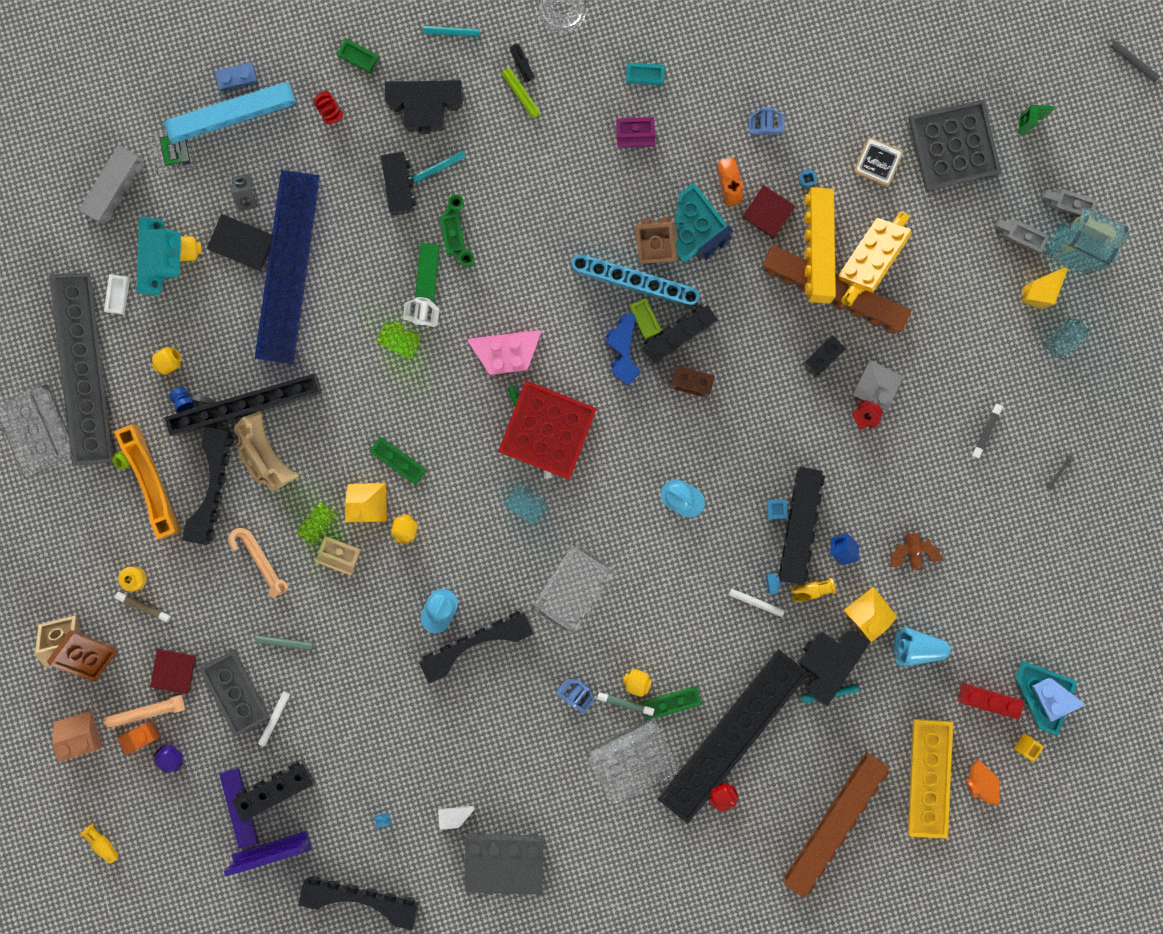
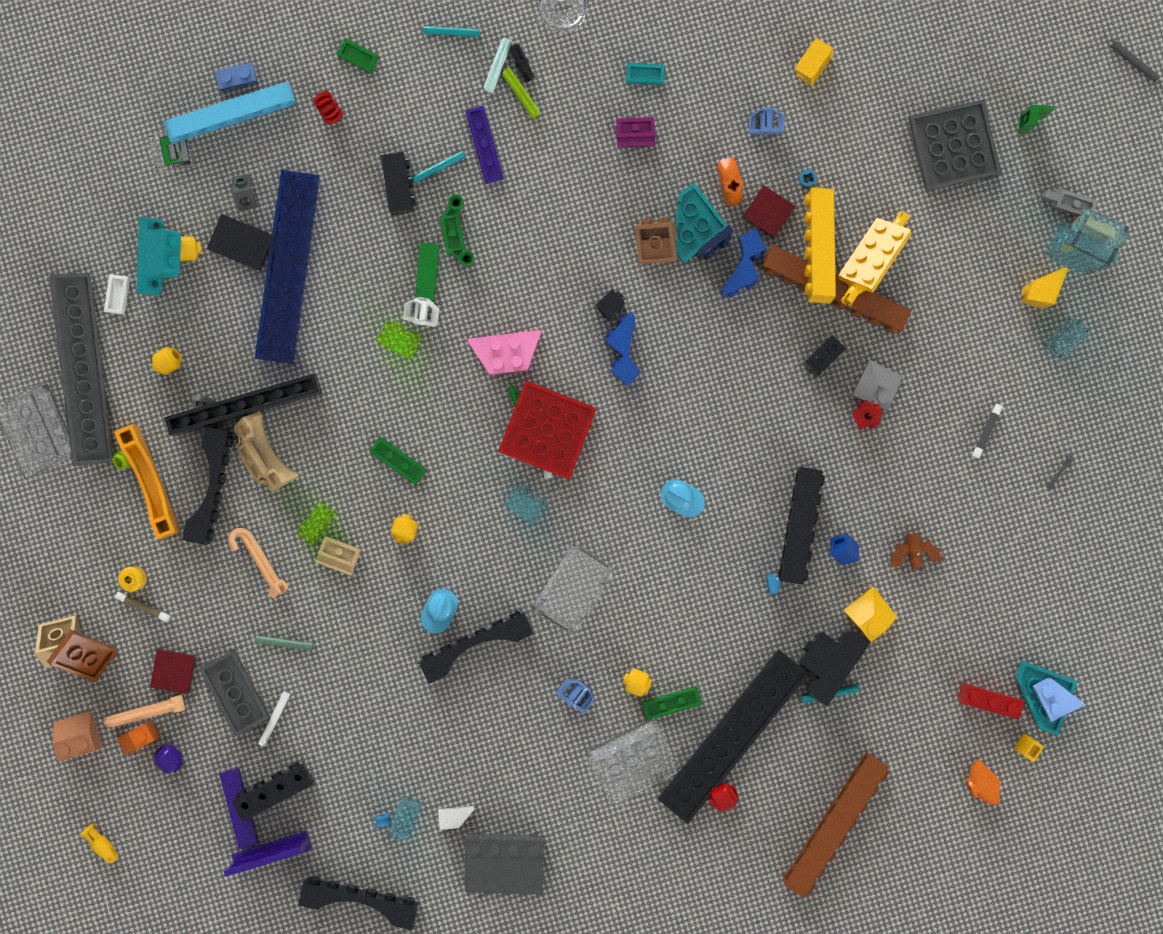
(111, 185): light grey brick -> none
(181, 399): blue wheel -> none
(366, 502): yellow slope -> none
(405, 818): none -> clear light blue hinge
(424, 102): black brick -> none
(484, 144): none -> dark purple tile
(497, 65): none -> light aqua axle
(611, 304): none -> black brick
(625, 282): medium azure beam -> none
(626, 704): sand green bar -> none
(645, 318): lime tile -> none
(680, 334): black brick -> none
(685, 381): reddish brown window -> none
(745, 273): none -> blue arch
(756, 602): white bar -> none
(777, 509): dark azure plate -> none
(813, 590): yellow piece -> none
(814, 61): none -> yellow hinge
(878, 161): tile -> none
(918, 648): medium azure cone -> none
(930, 778): yellow plate -> none
(1023, 235): light grey hinge -> none

